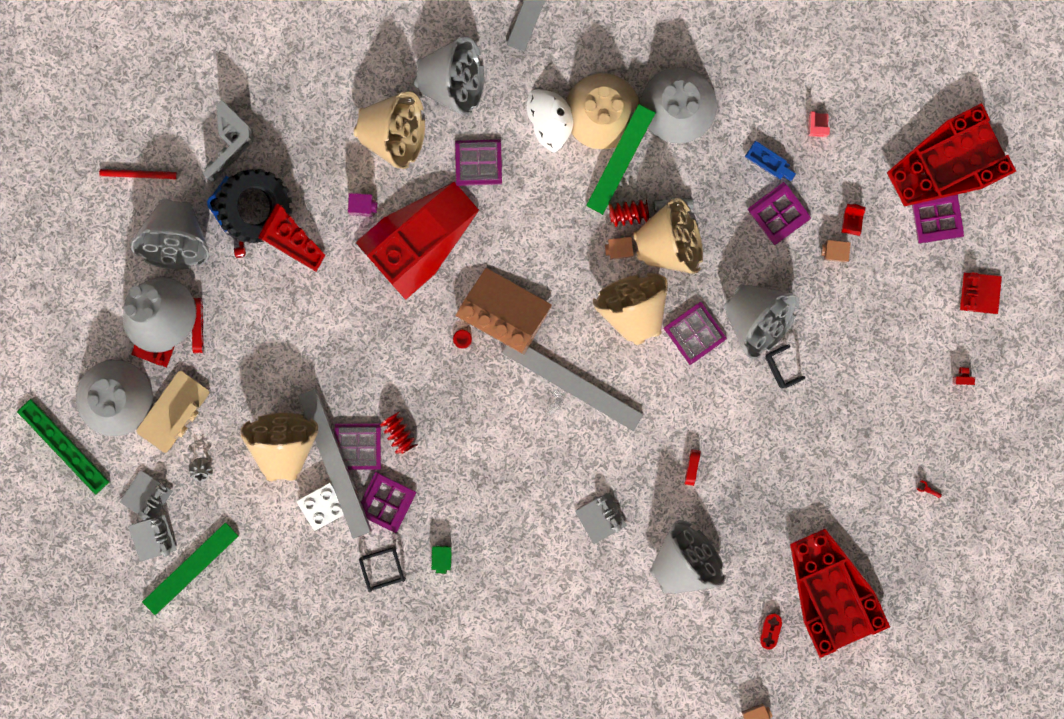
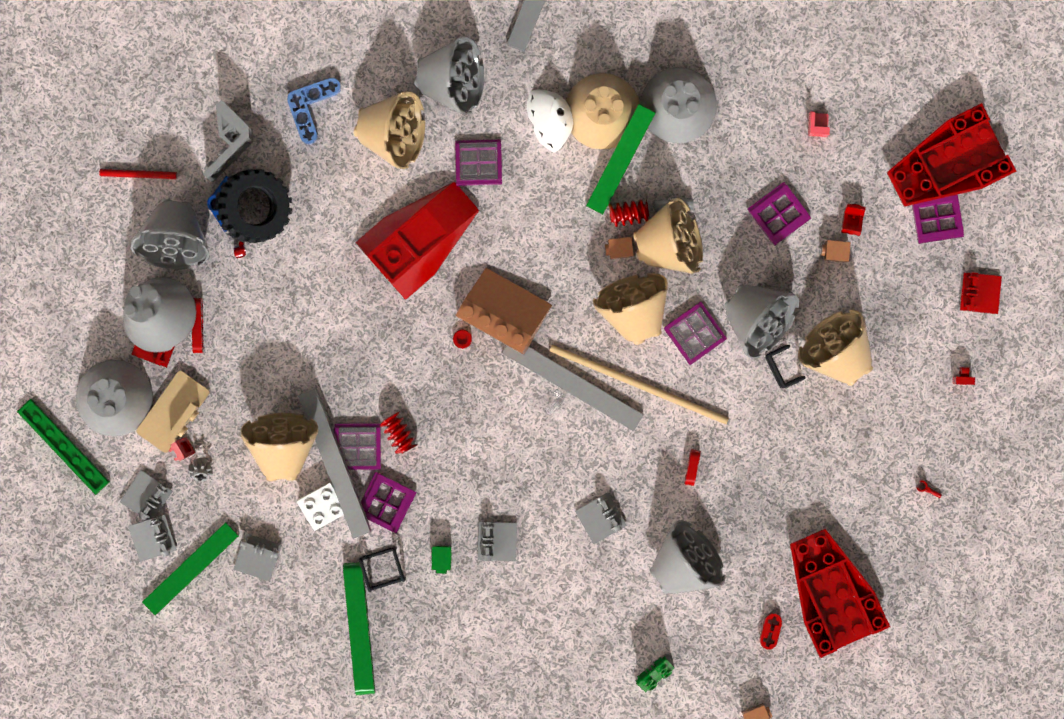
(182, 449): none -> red tile
(257, 557): none -> light grey hinge
(290, 239): red wing -> none
(307, 100): none -> medium blue beam
(358, 629): none -> green beam
(362, 205): magenta brick -> none
(497, 541): none -> light grey hinge
(639, 384): none -> tan piece
(649, 681): none -> green hinge
(769, 161): blue hinge -> none
(838, 347): none -> tan cone

